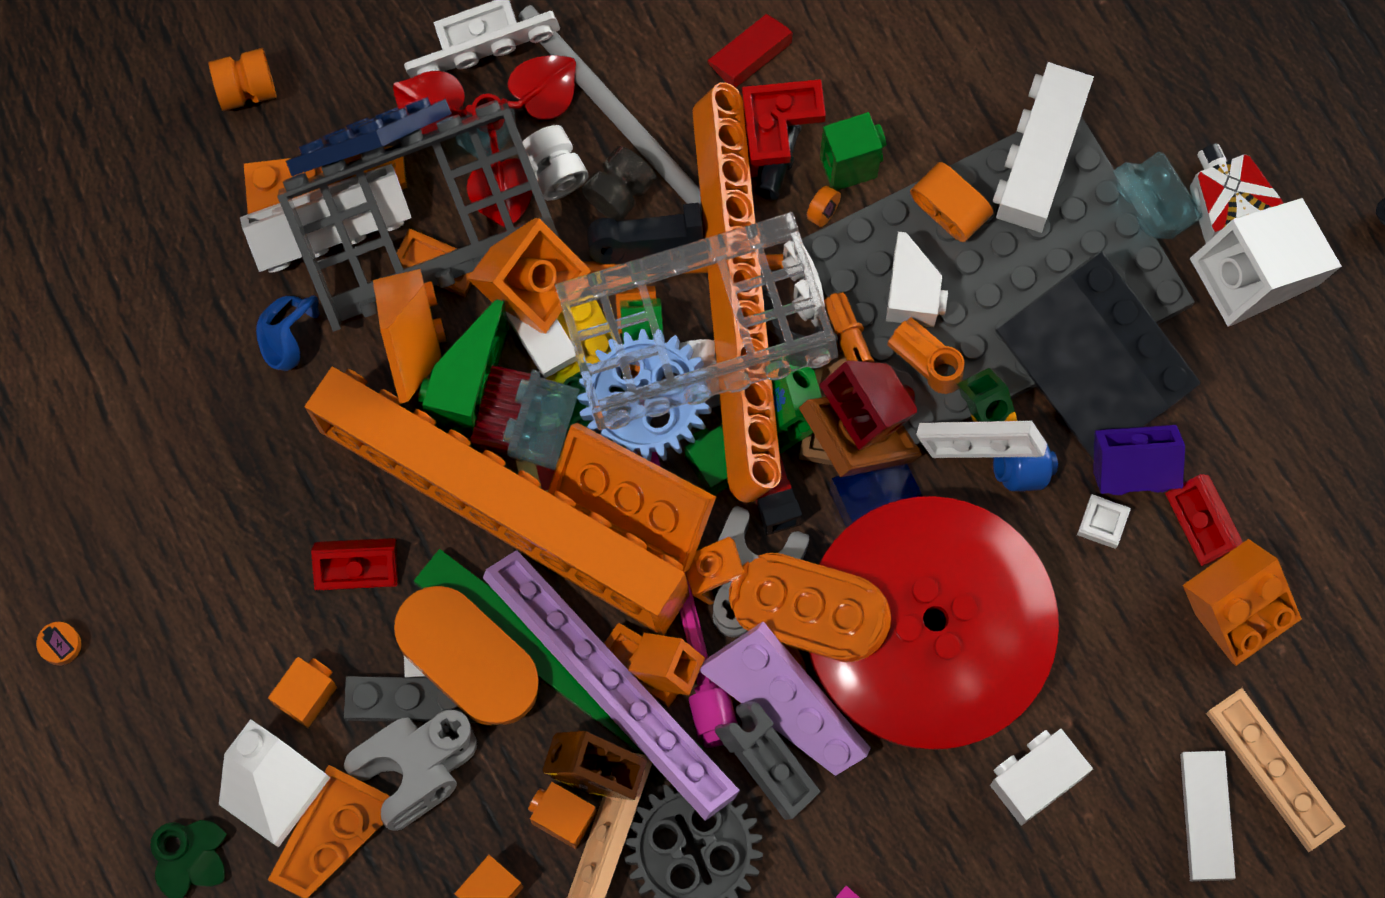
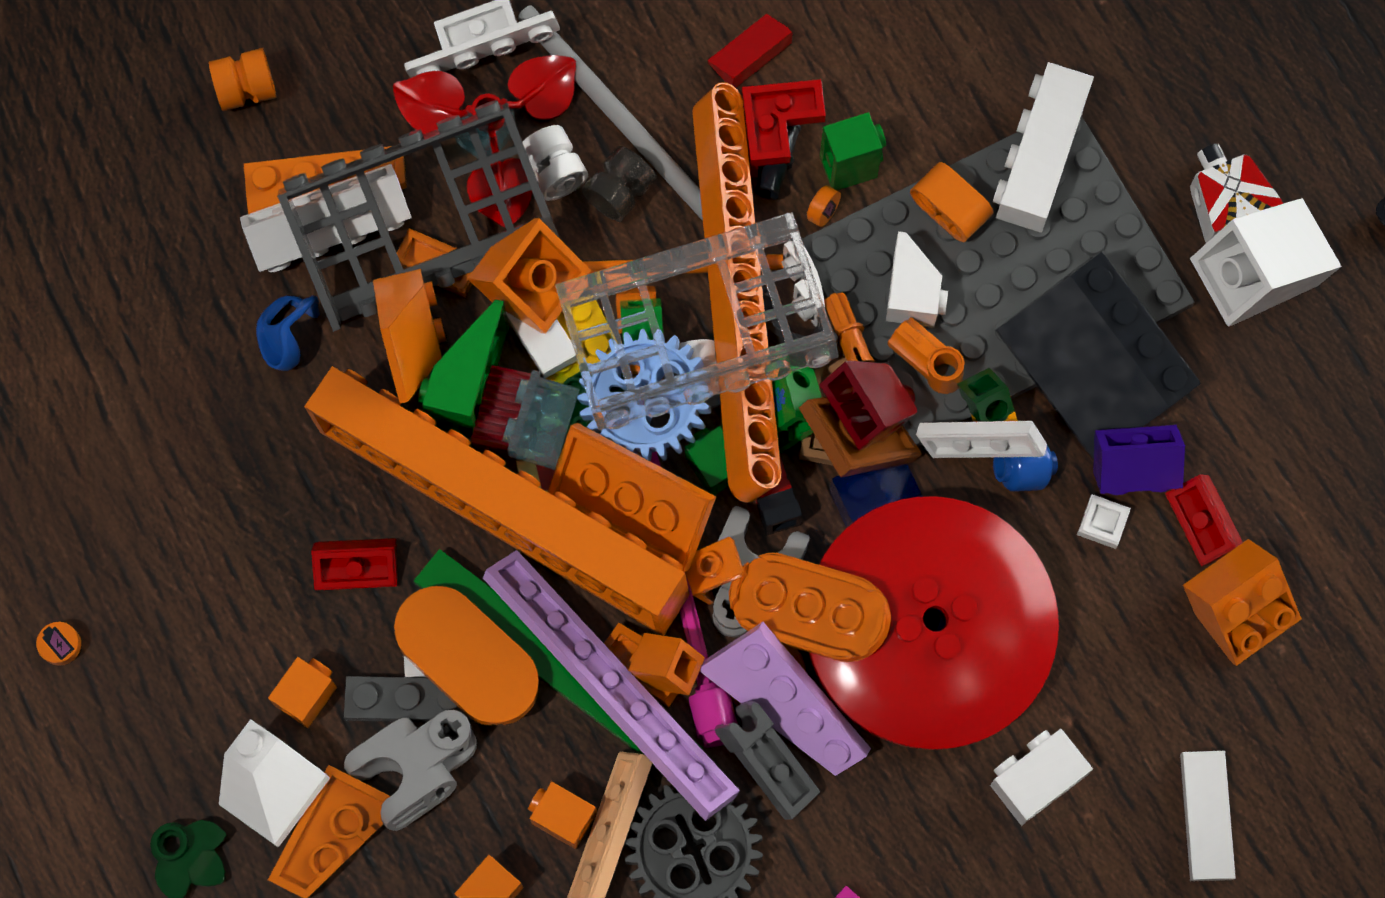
(367, 134): dark blue plate -> none
(578, 760): reddish brown torso -> none
(643, 237): black leg -> none
(1158, 196): clear light blue bracket -> none
(1275, 770): light nougat tile -> none

